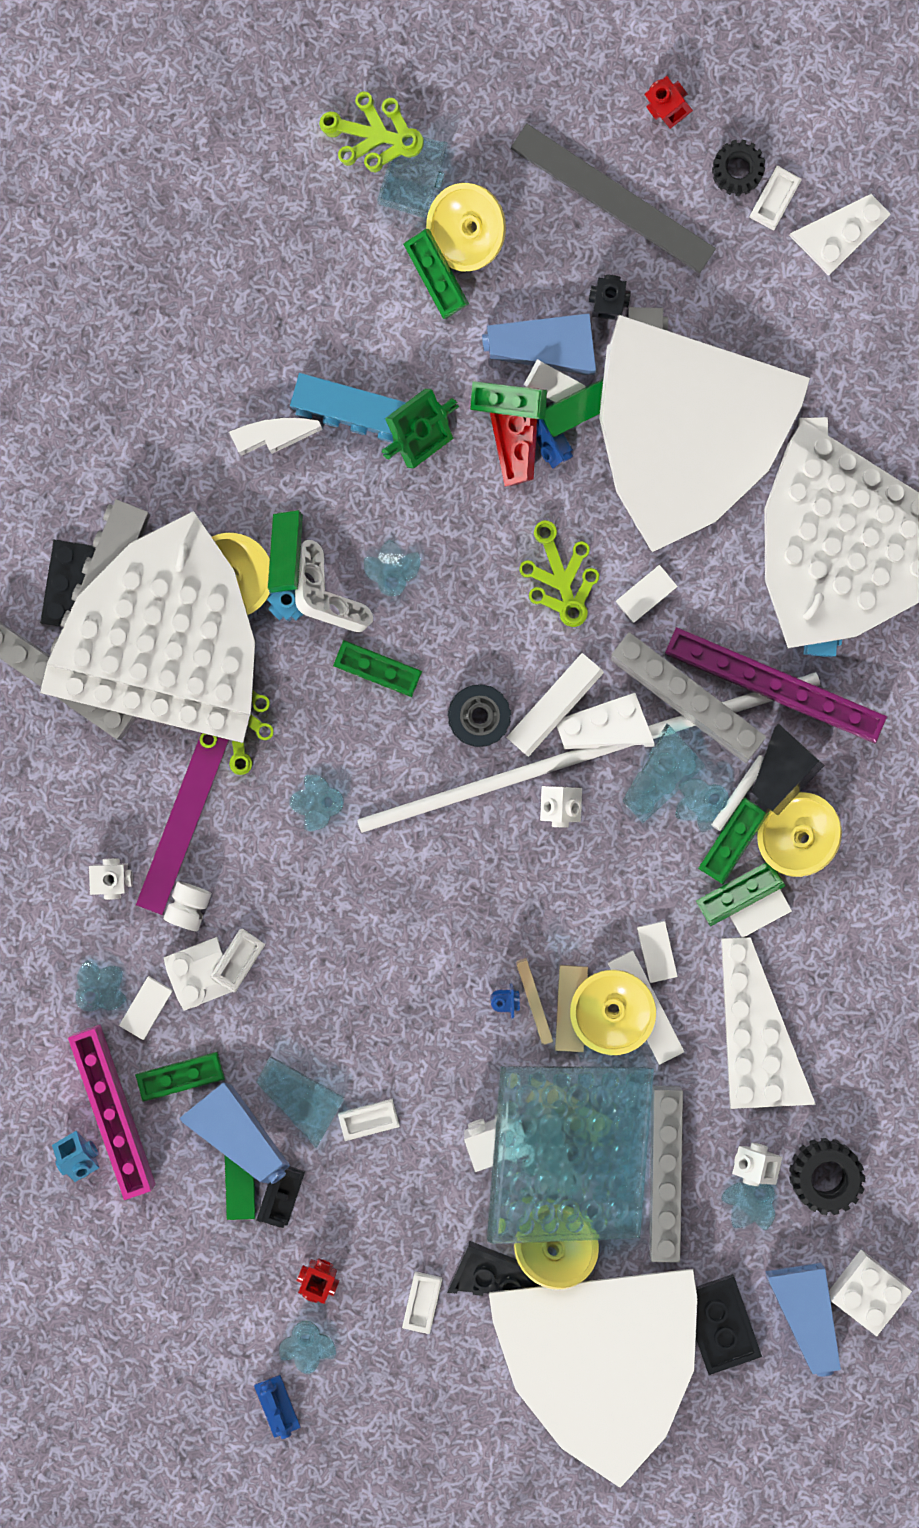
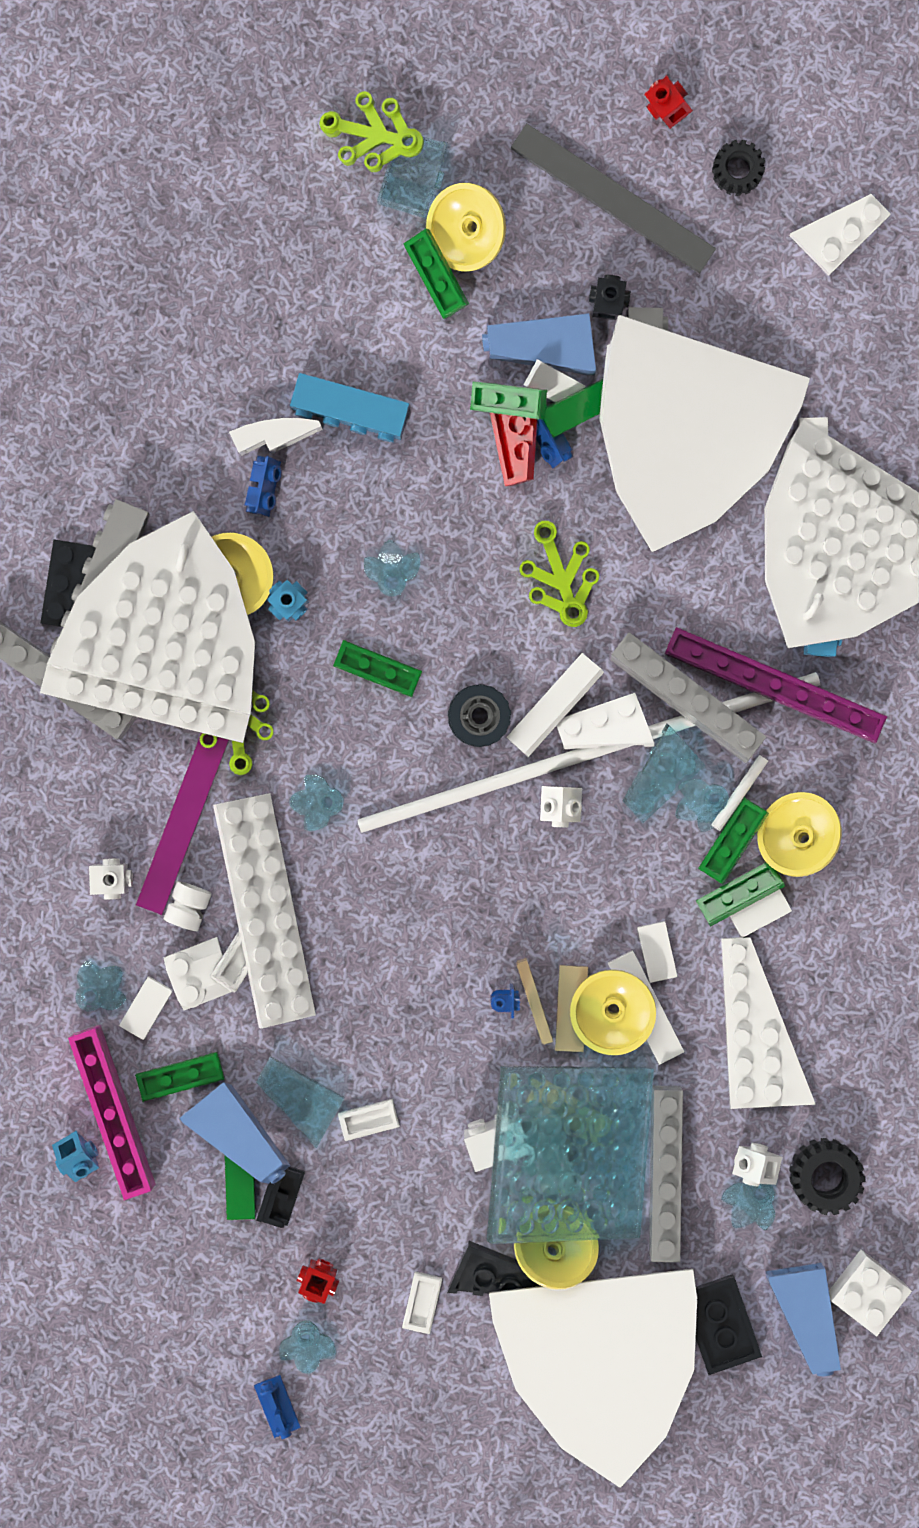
(264, 910): none -> white plate
(267, 473): none -> blue hinge
(285, 551): green tile -> none
(315, 601): white beam -> none
(419, 428): green plate -> none
(646, 594): white tile -> none
(775, 198): white tile -> none
(784, 771): black slope -> none

